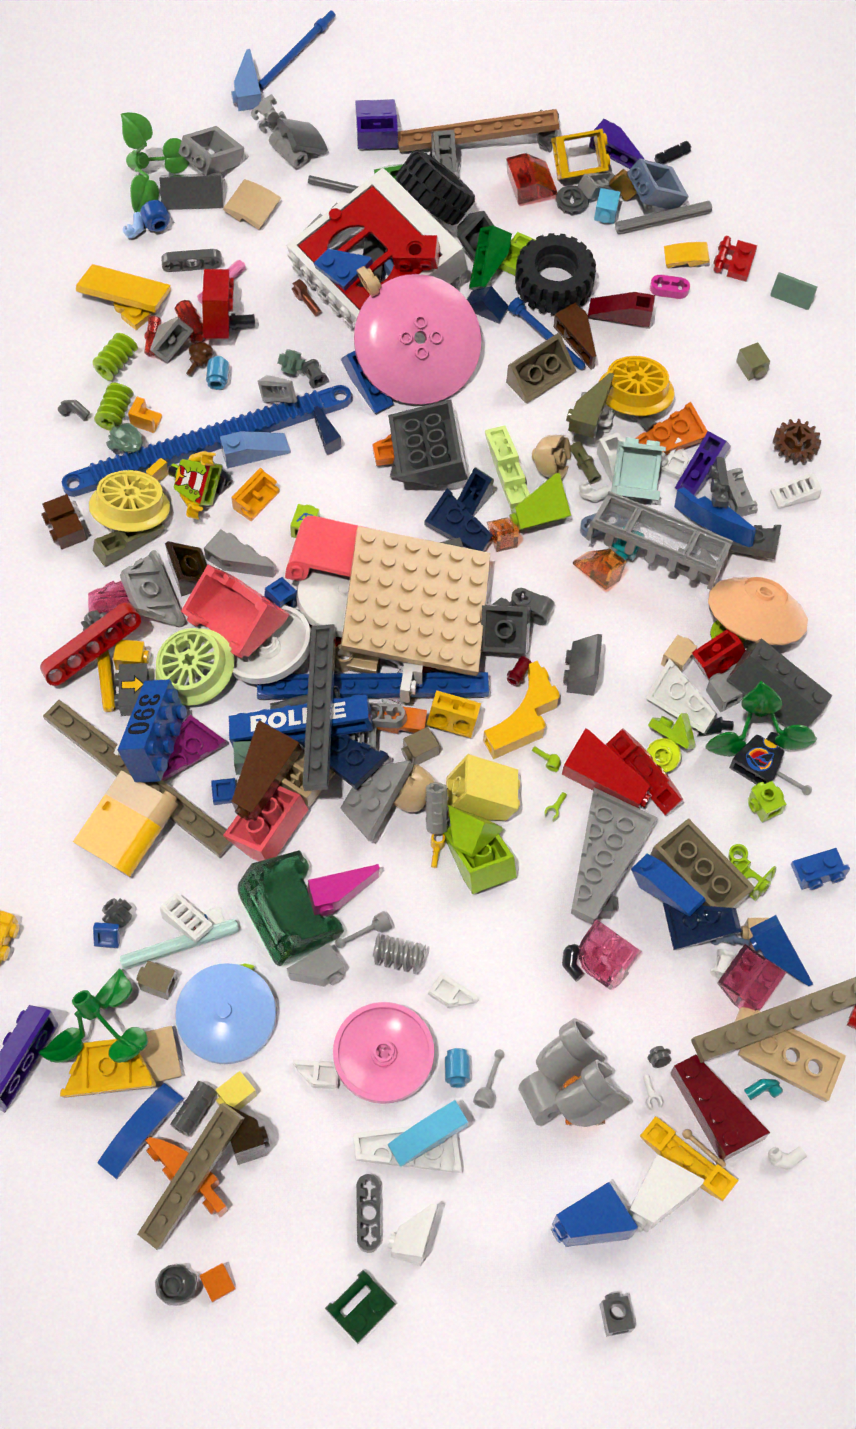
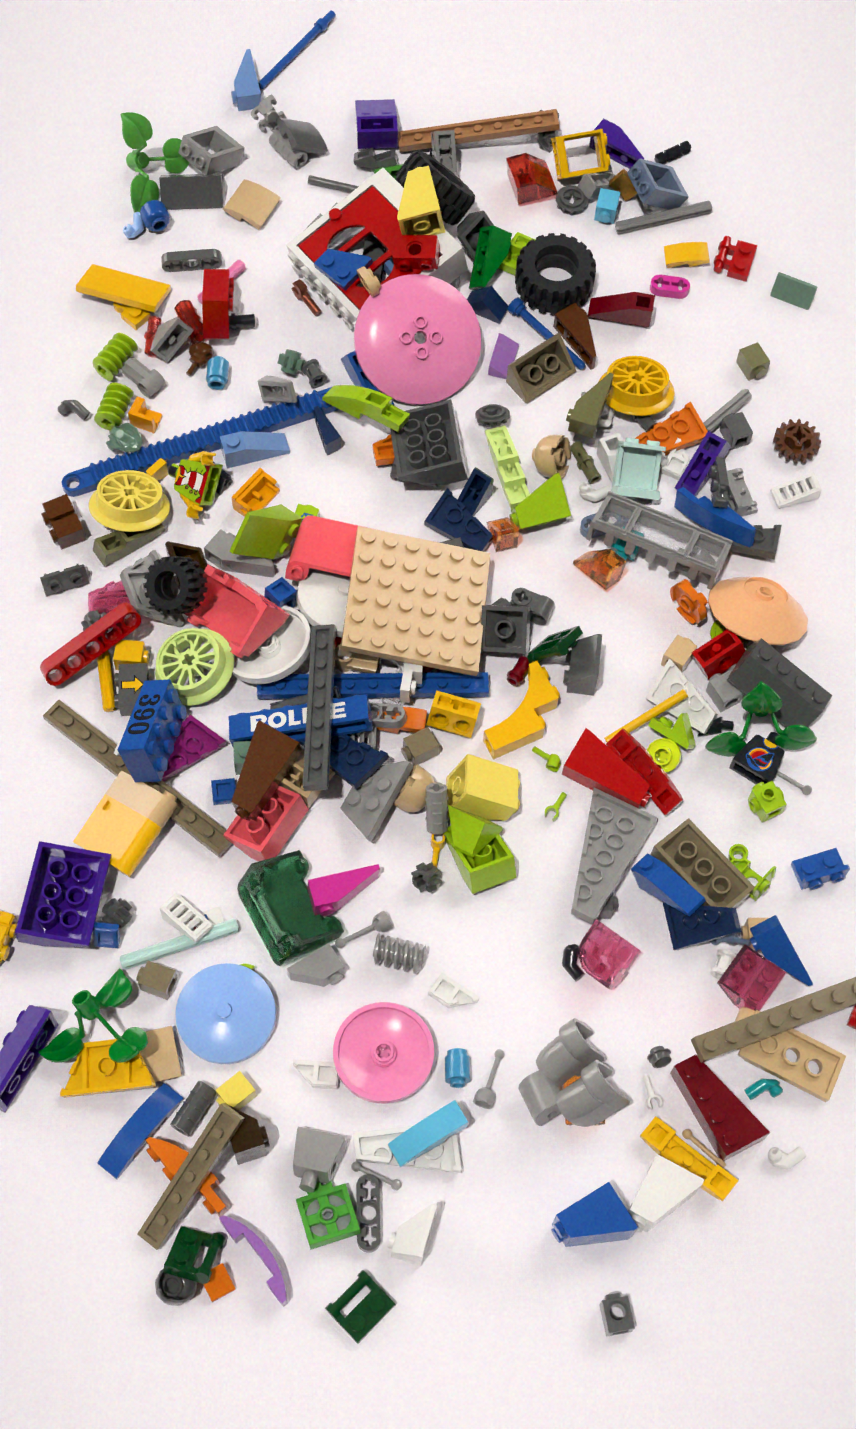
(62, 896): none -> dark purple slope
(64, 580): none -> dark grey hinge
(147, 380): none -> light grey piece
(159, 585): none -> black tyre
(186, 1251): none -> dark green plate
(238, 1232): none -> medium lavender slope
(266, 533): none -> lime slope
(316, 1157): none -> light grey torso
(327, 1215): none -> bright green piece
(364, 401): none -> lime slope
(369, 159): none -> dark grey slope
(395, 1184): none -> light grey hinge
(419, 205): none -> light yellow slope
(426, 877): none -> dark grey gear
(492, 415): none -> dark grey gear
(502, 356): none -> medium lavender slope
(555, 644): none -> dark green plate
(652, 713): none -> yellow bar
(690, 602): none -> orange plate
(730, 407): none -> light grey axle
(736, 430): none -> dark grey brick

